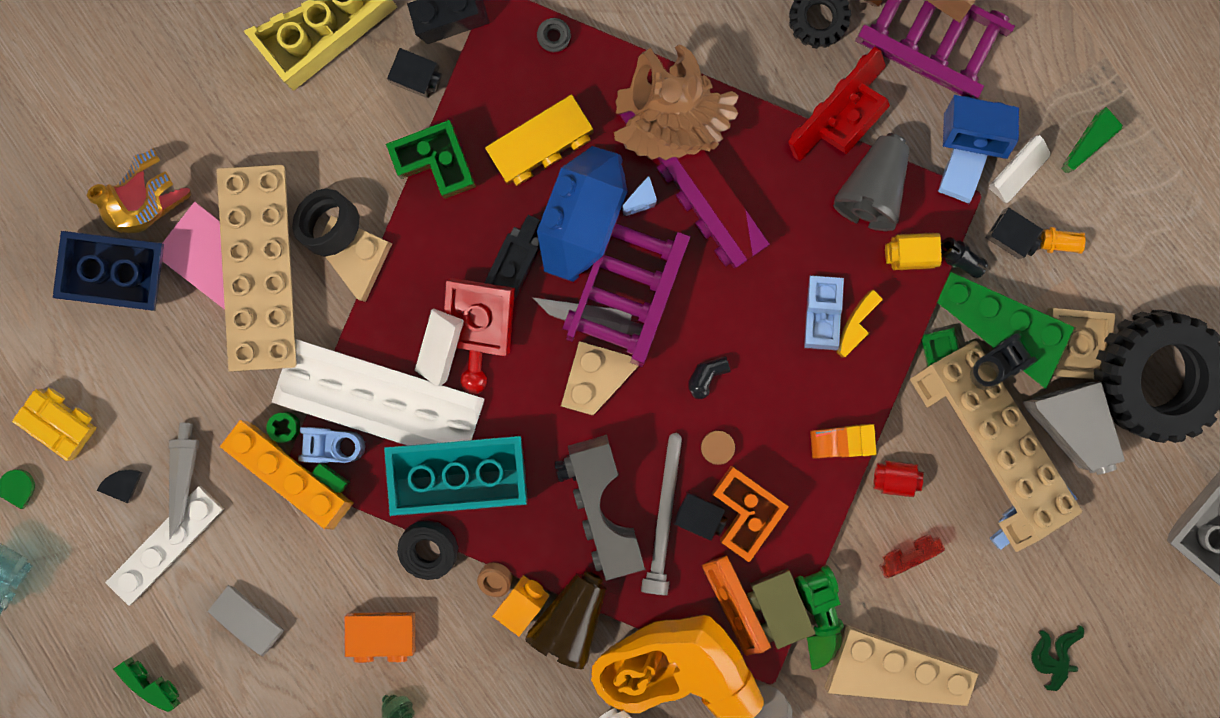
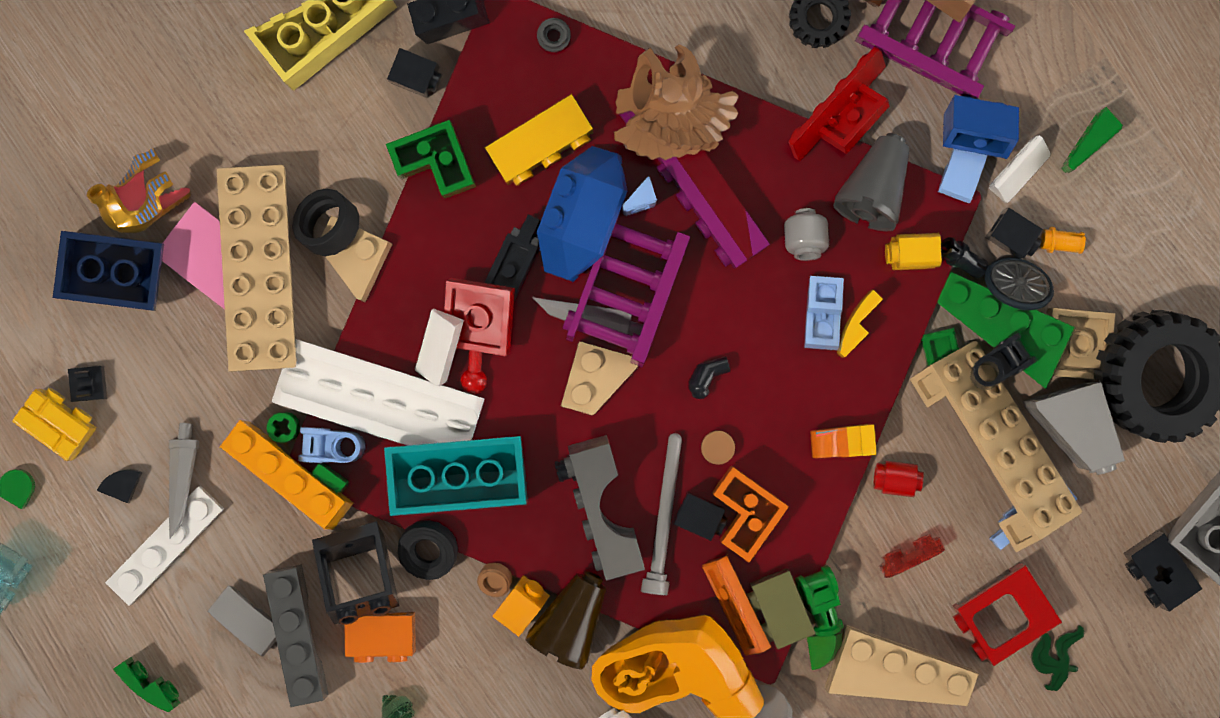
(87, 383): none -> black tile
(291, 623): none -> dark grey arch
(348, 544): none -> black window
(806, 234): none -> light grey head
(1019, 283): none -> dark grey wheel
(1029, 598): none -> red window
(1178, 580): none -> black brick

